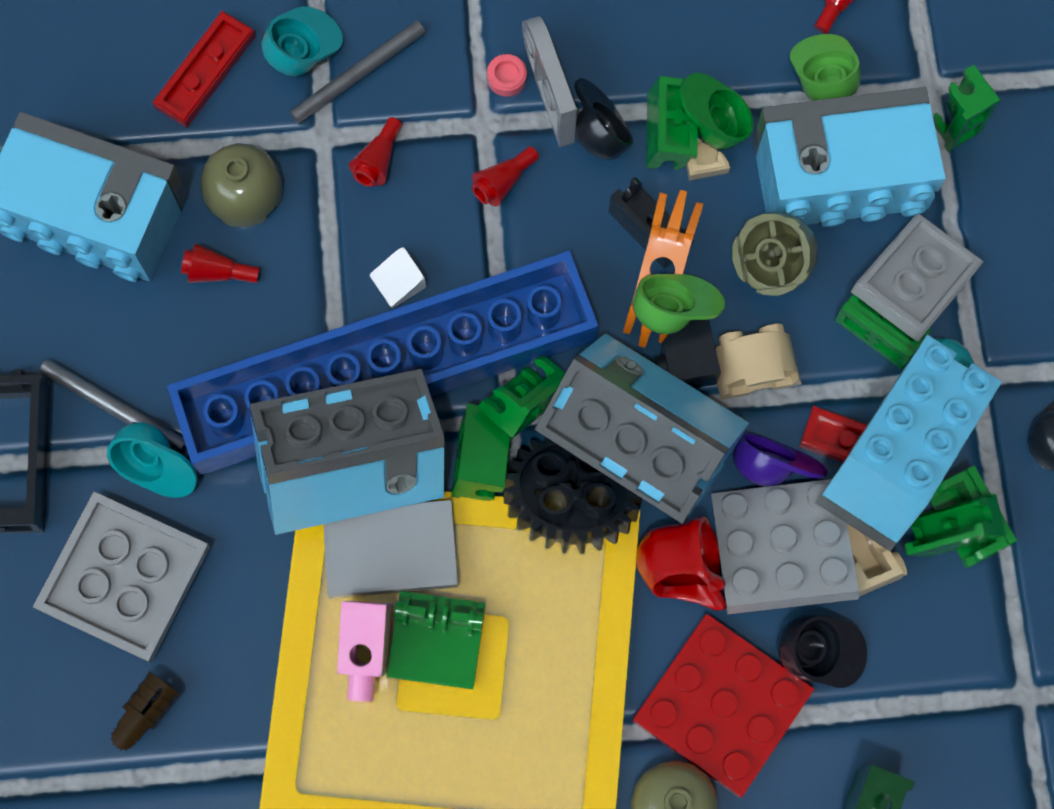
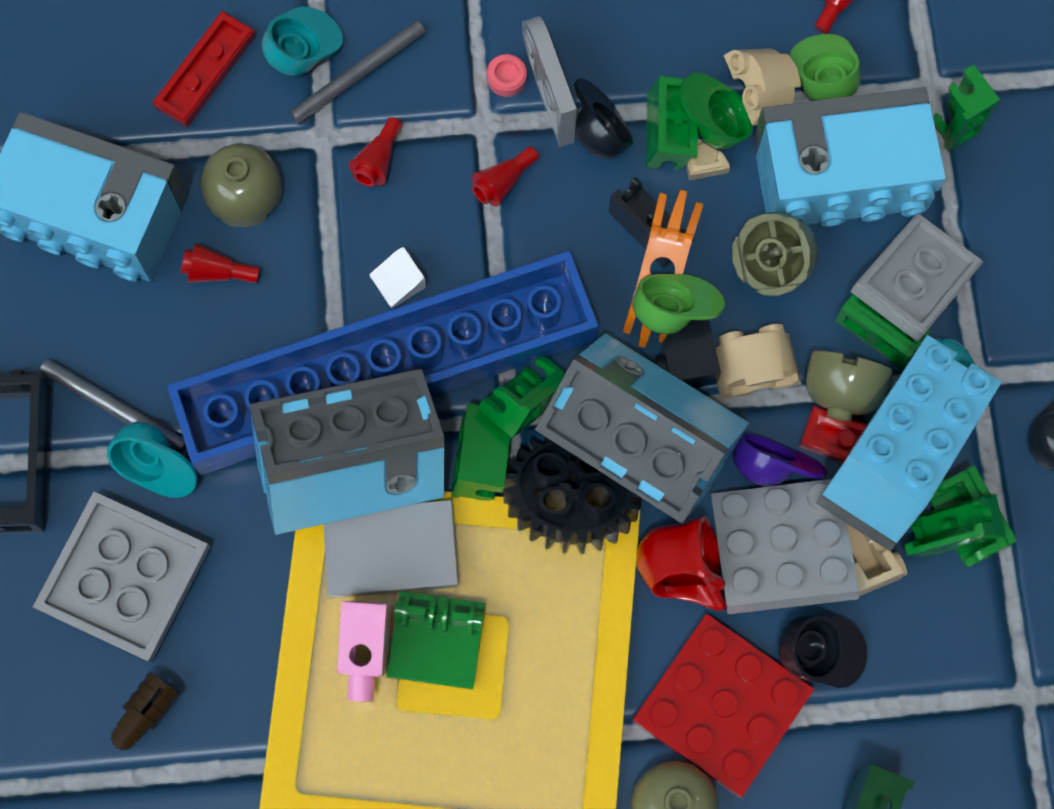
(767, 76): none -> tan cylinder
(846, 385): none -> olive cylinder

